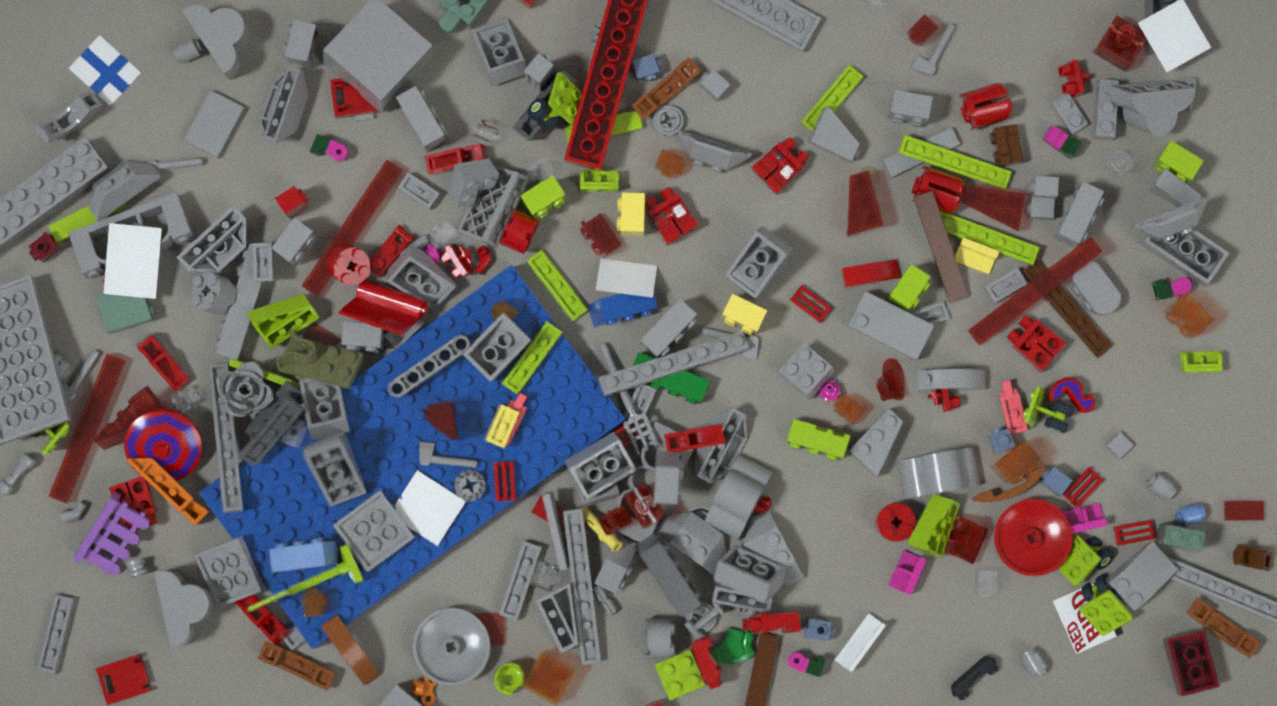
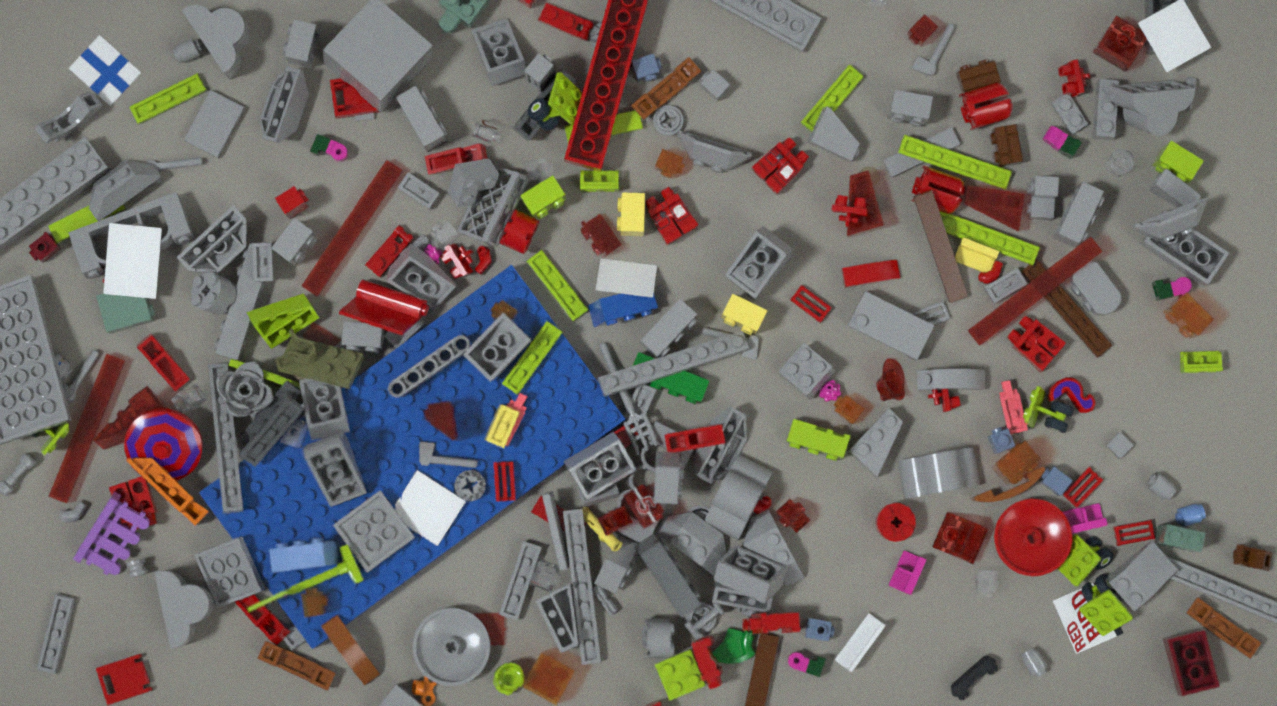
(168, 98): none -> lime tile
(346, 272): brick -> none
(565, 21): none -> red plate
(792, 515): none -> clear red brick
(858, 209): none -> red hips
(908, 288): lime brick -> none
(934, 526): lime wedge -> none
(977, 76): none -> reddish brown brick
(992, 275): none -> red arm
(1243, 510): clear red tile -> none

